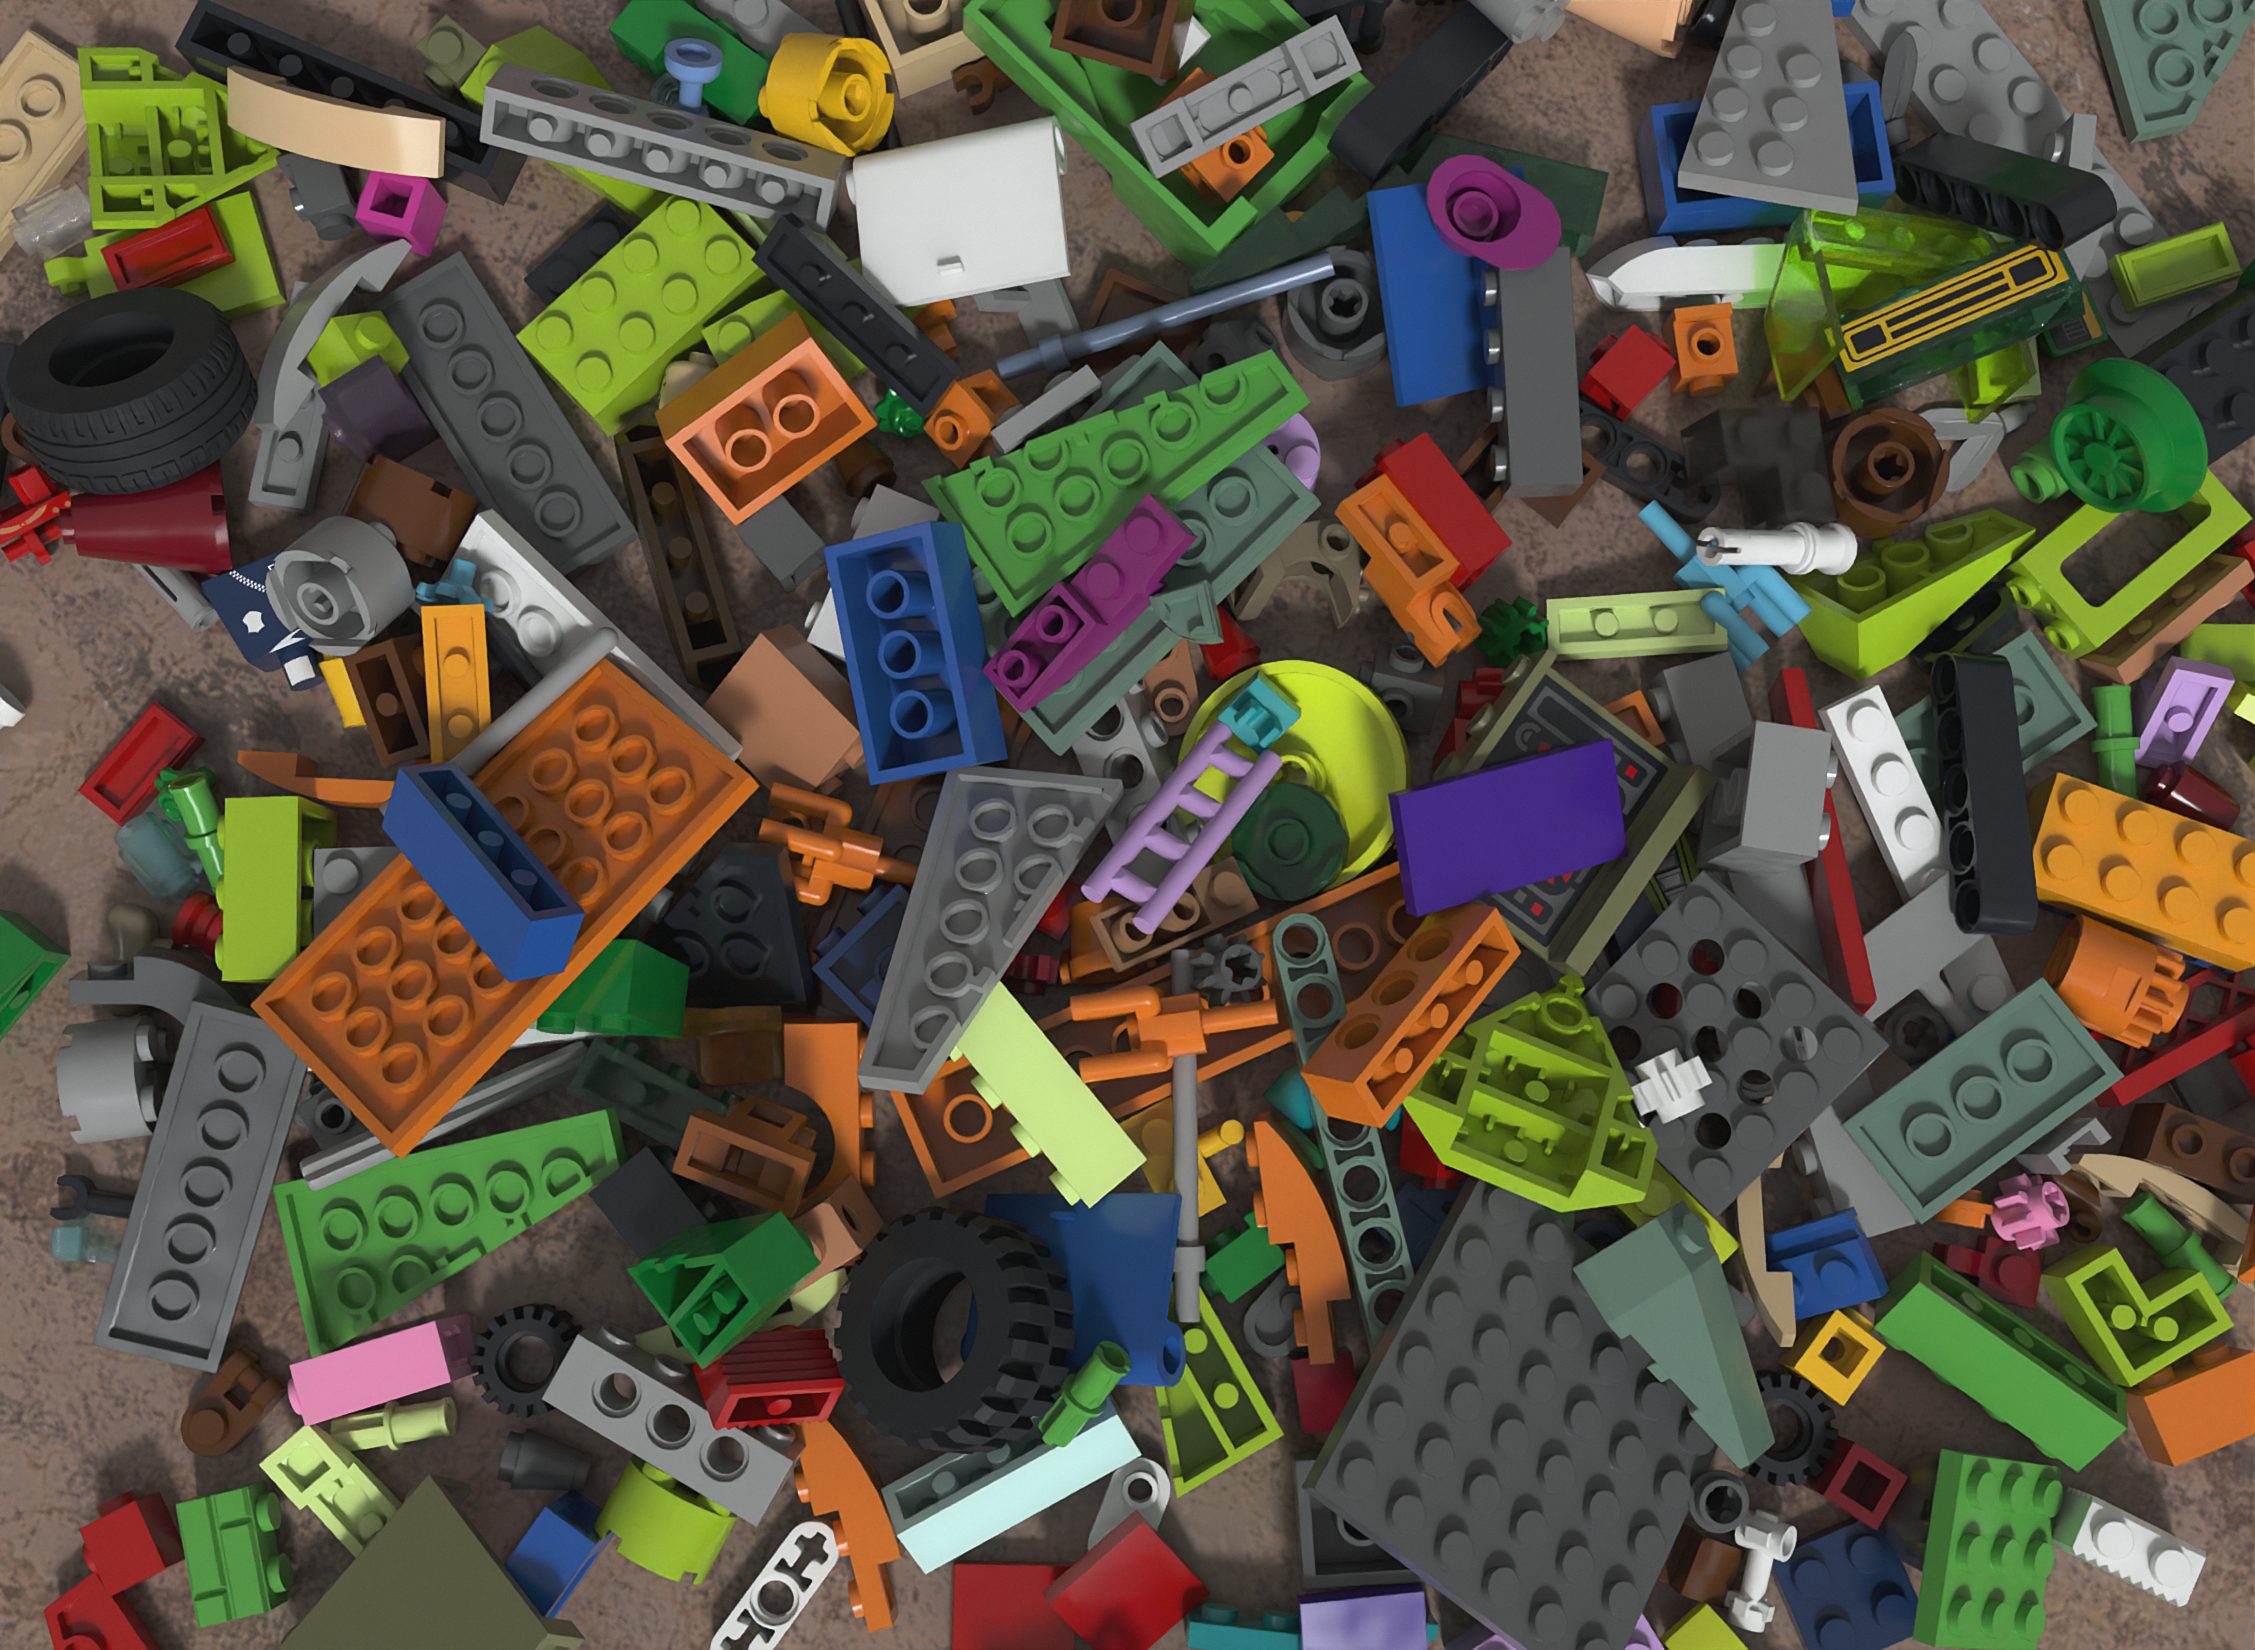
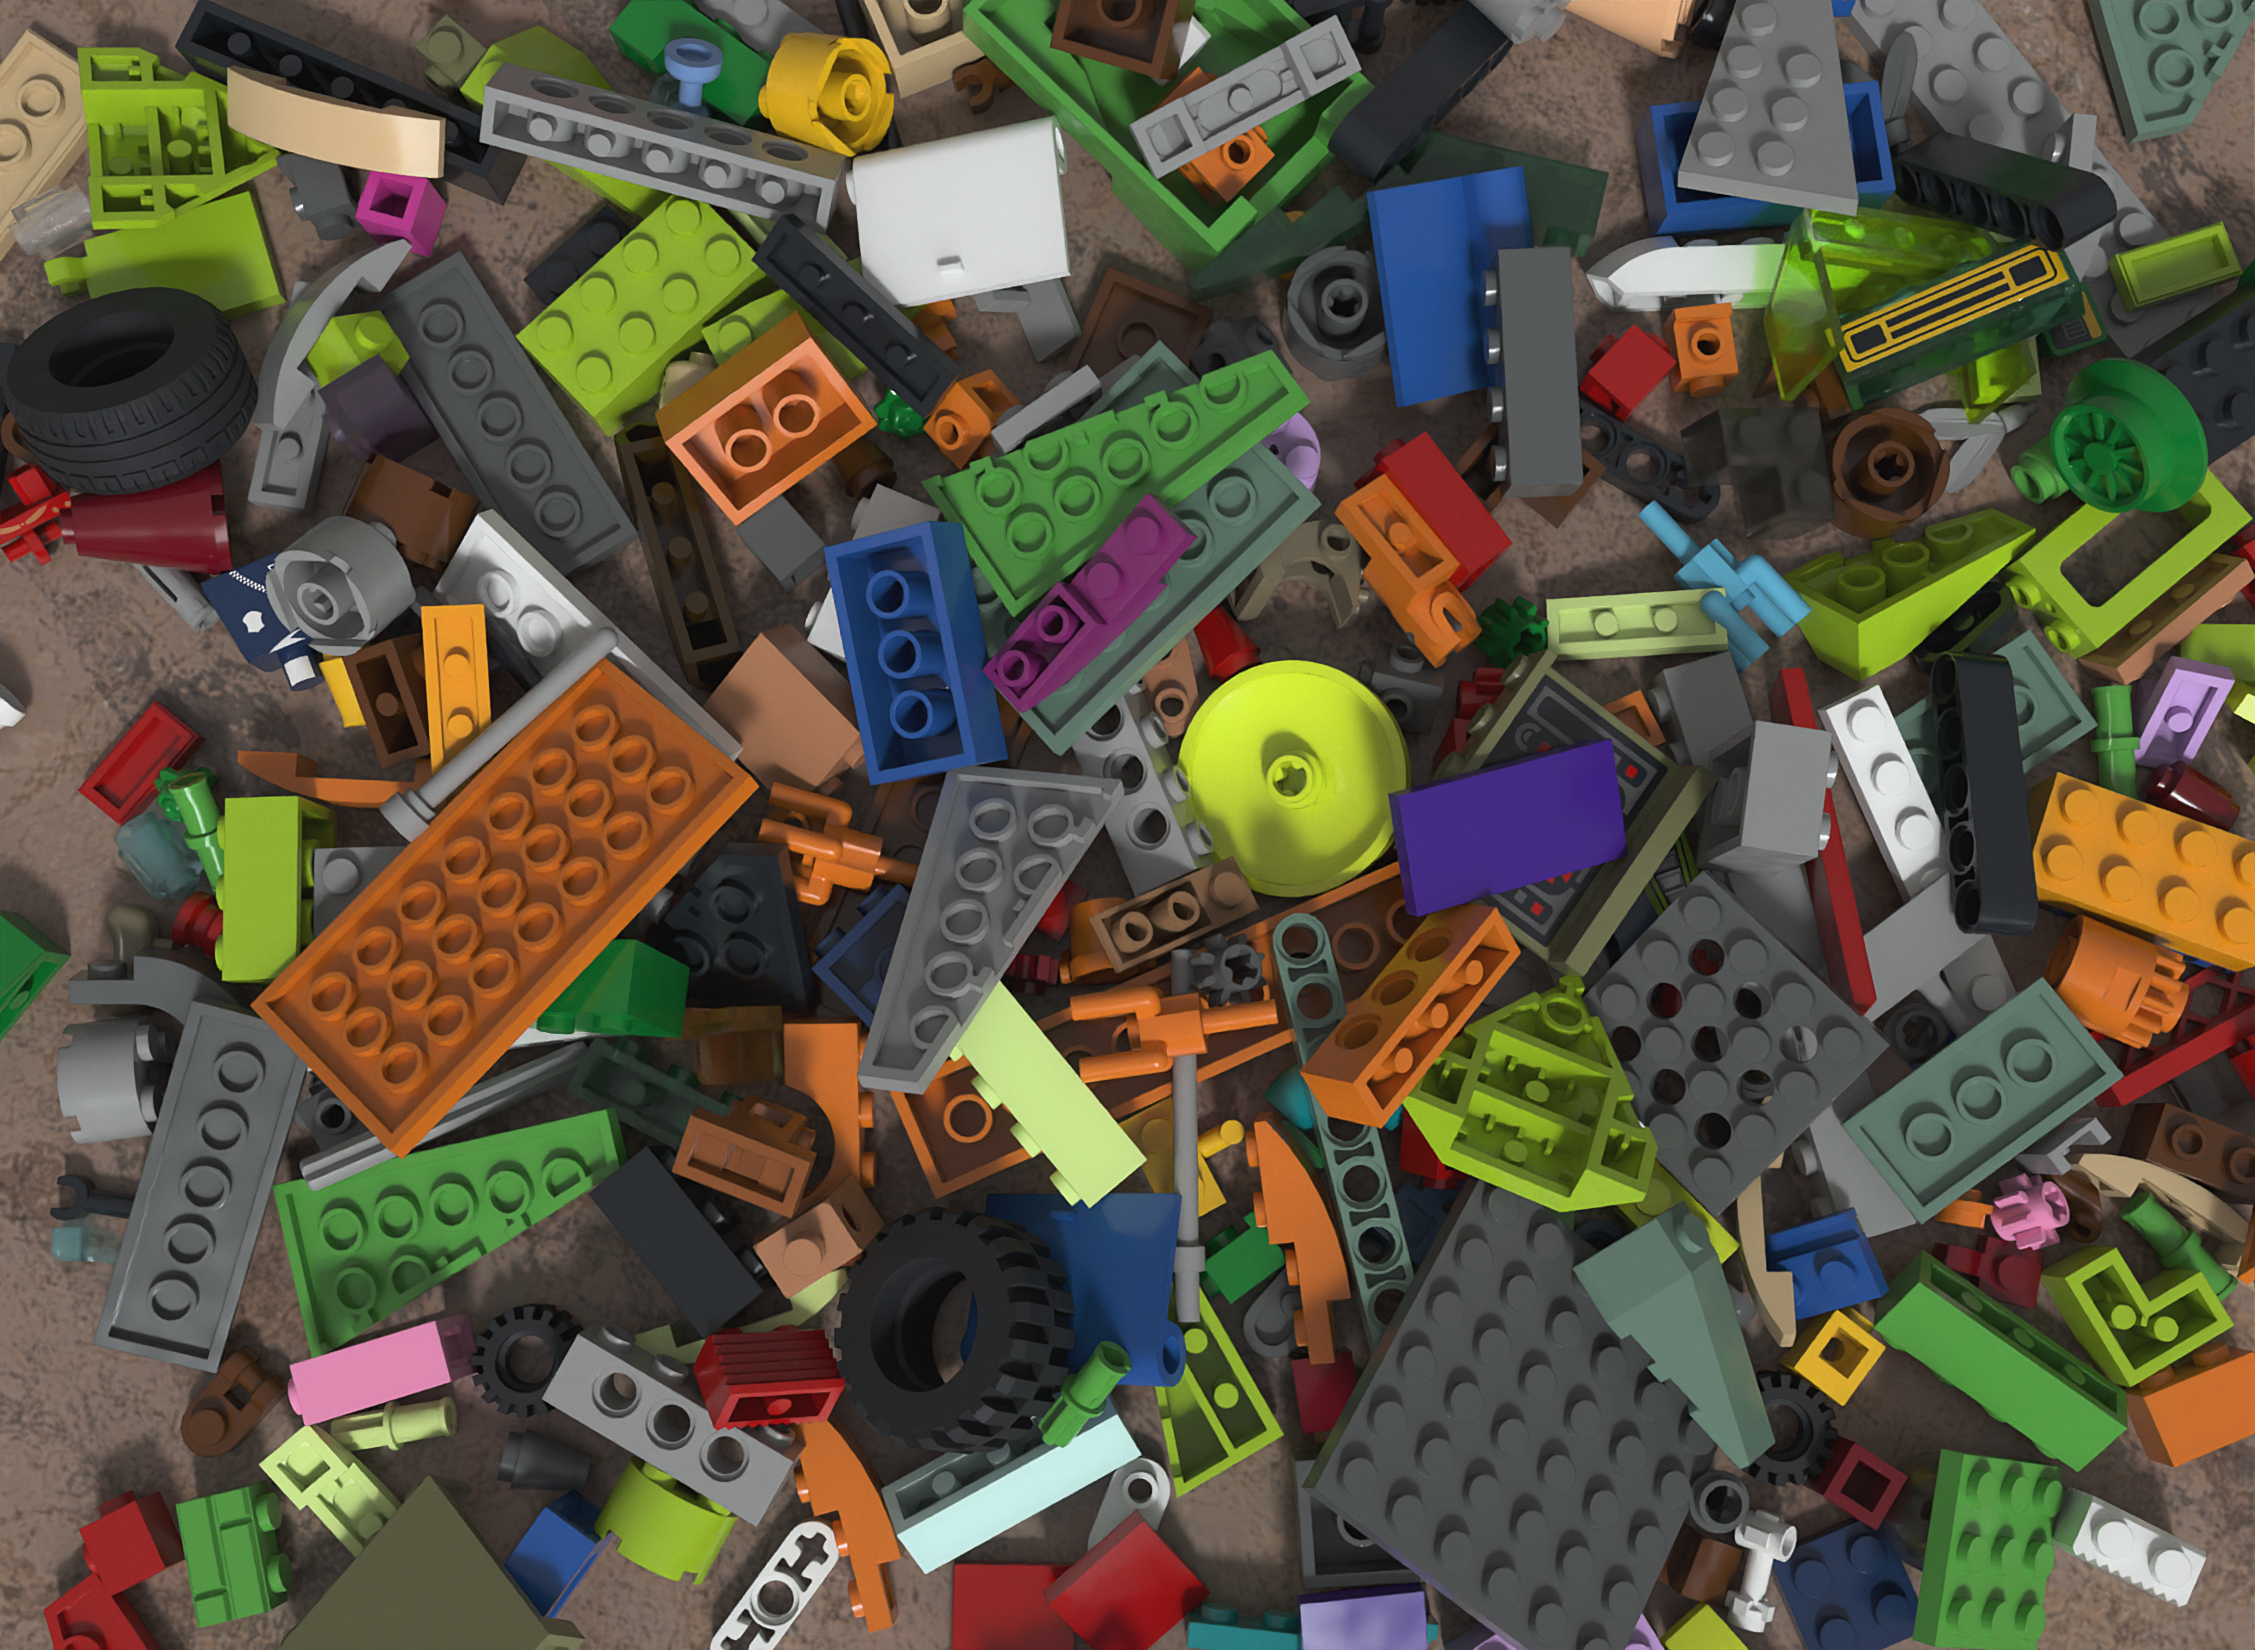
(170, 253): red tile -> none
(456, 589): medium azure plant -> none
(482, 870): blue brick -> none
(725, 1279): green wedge -> none
(1057, 352): sand blue bar -> none
(1188, 859): lavender bar -> none
(1190, 612): sand green tile -> none
(1259, 713): teal tile -> none
(1291, 842): dark green tile -> none
(1491, 214): magenta piece -> none
(1670, 1085): white gear -> none
(1794, 548): white pin -> none

